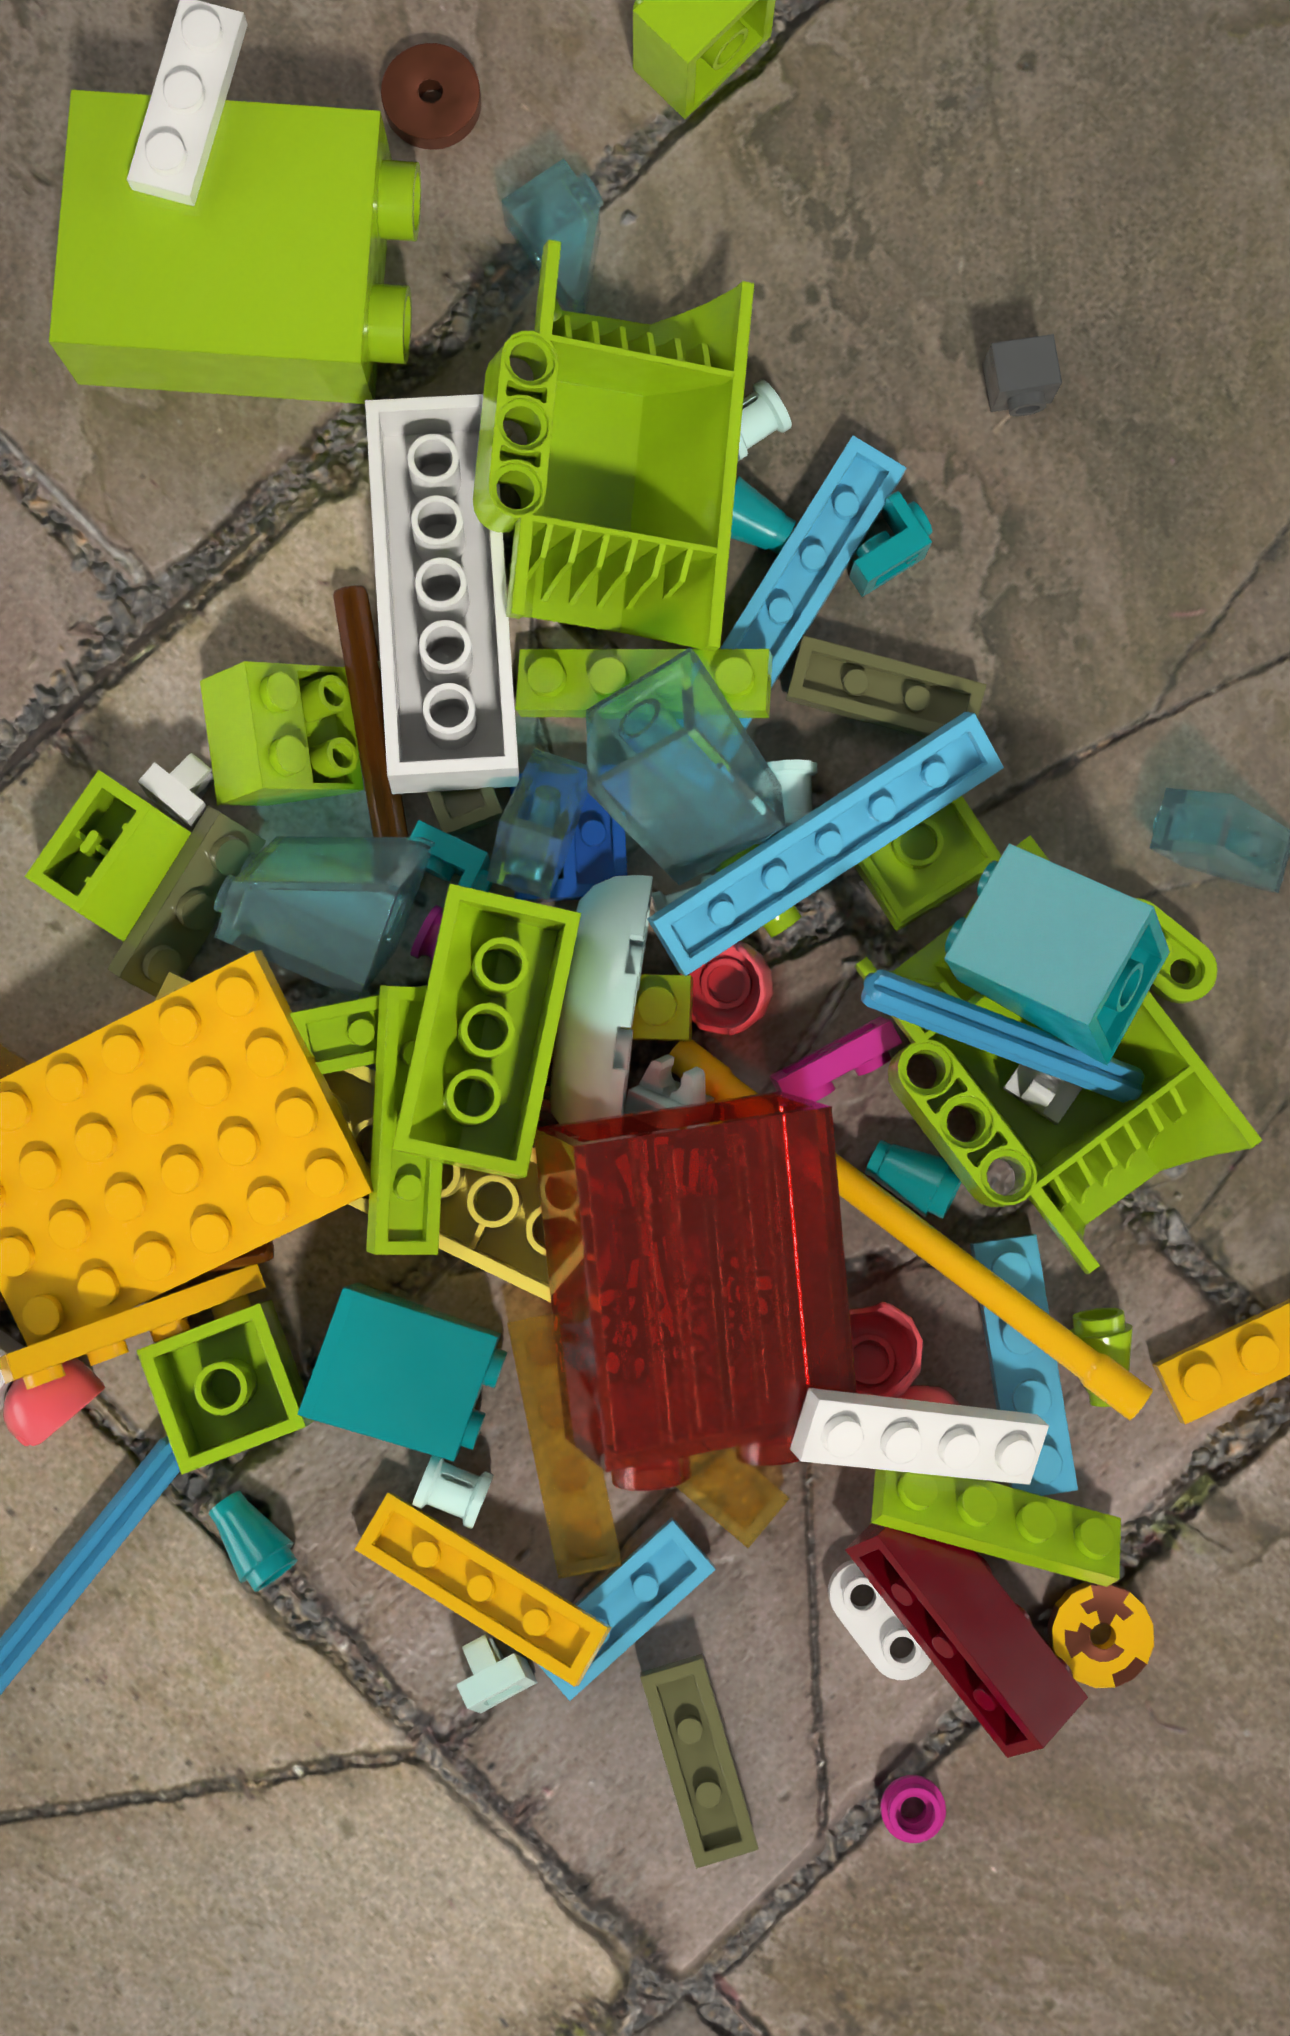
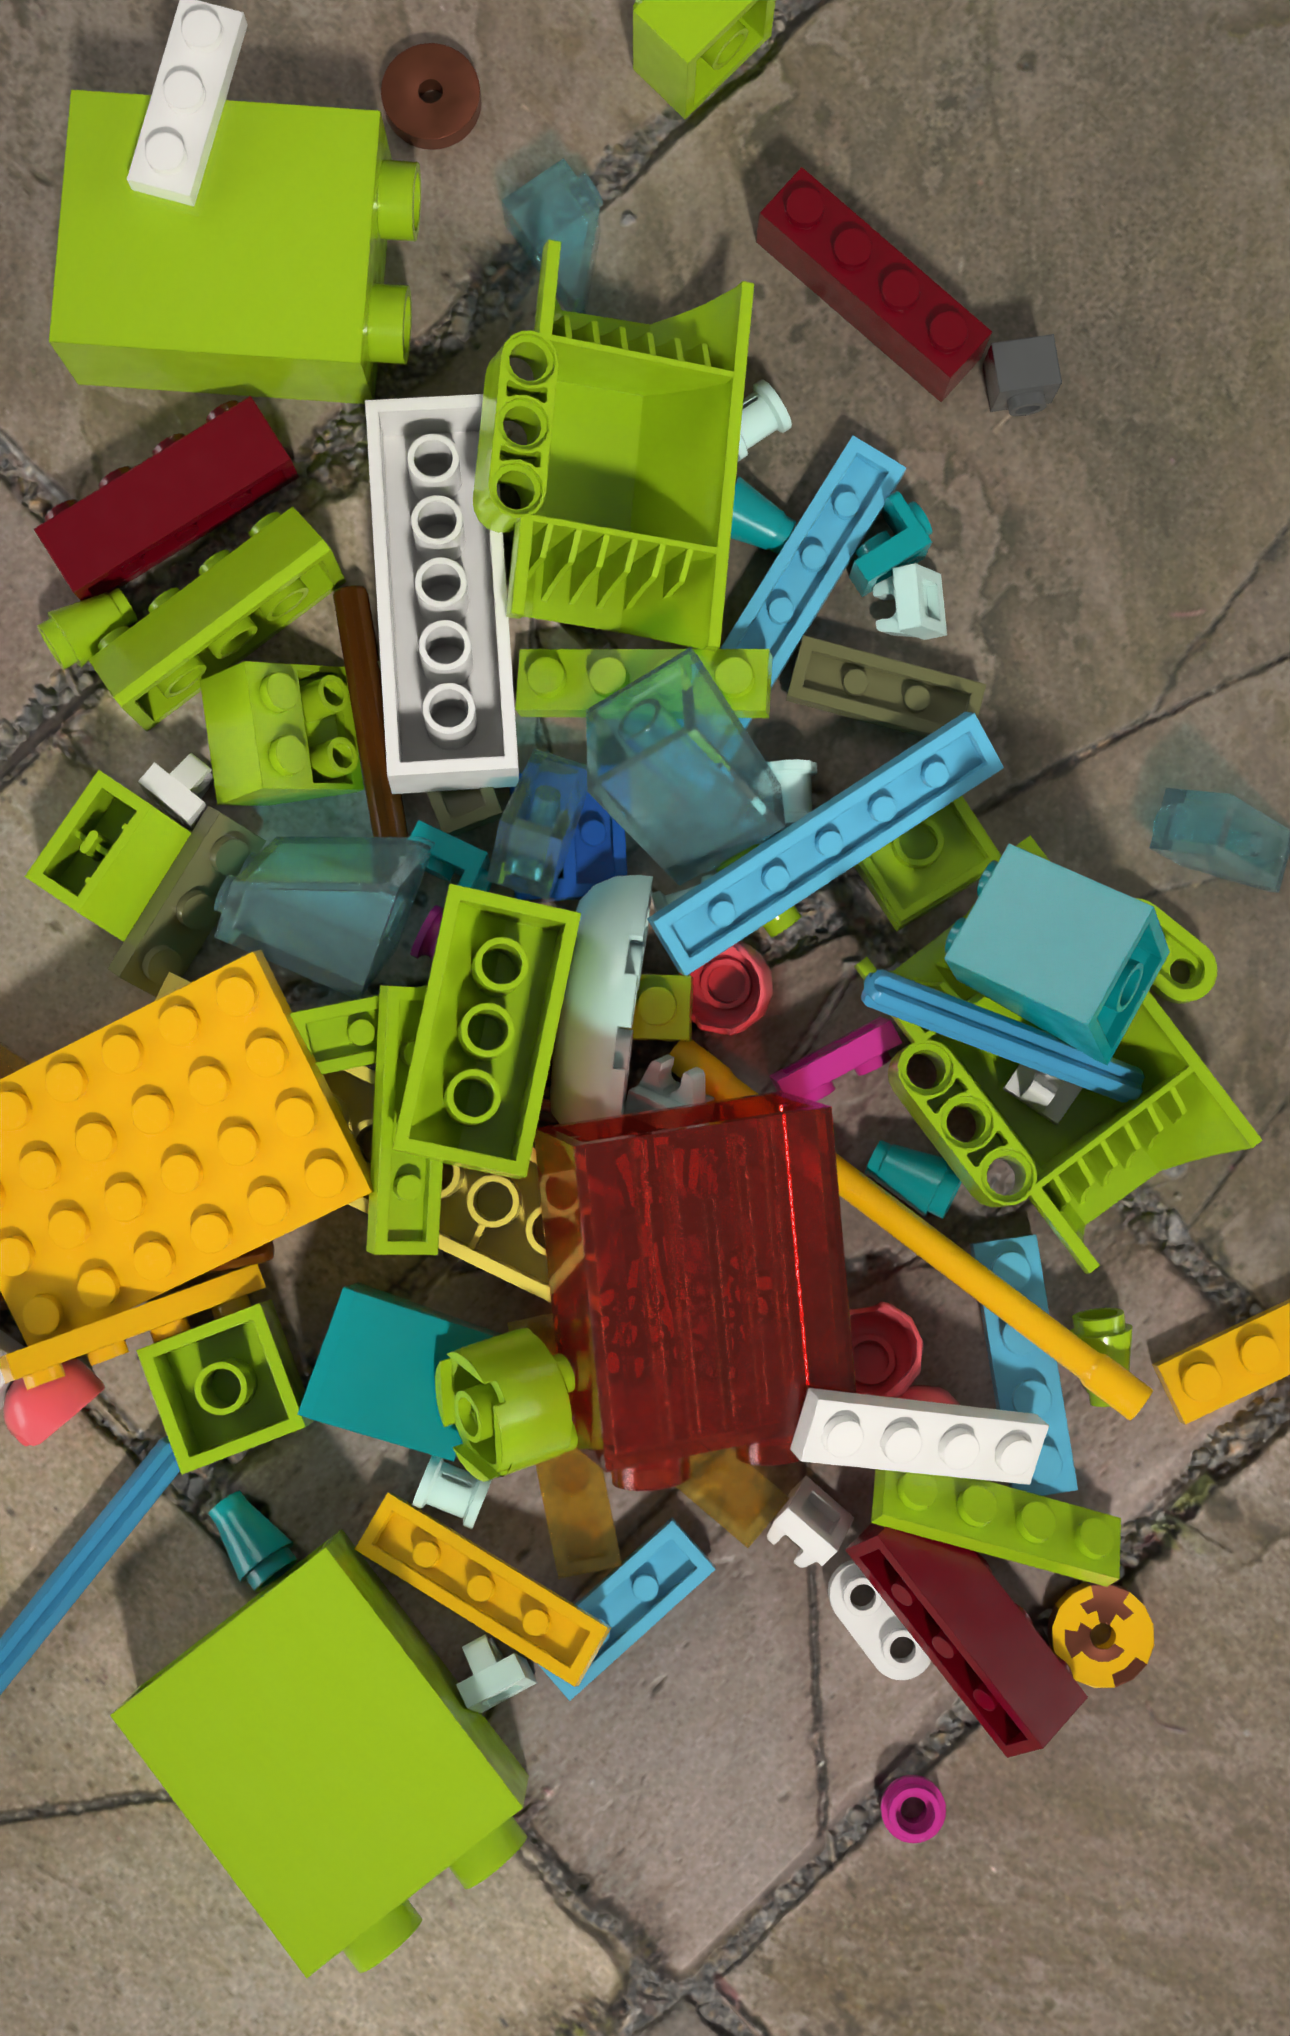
(78, 628): none -> lime cone
(166, 500): none -> dark red brick
(217, 617): none -> lime slope
(329, 1760): none -> lime brick
(507, 1403): none -> lime brick
(699, 1761): olive plate -> none
(812, 1522): none -> white tile
(871, 284): none -> dark red brick
(918, 603): none -> light aqua tile

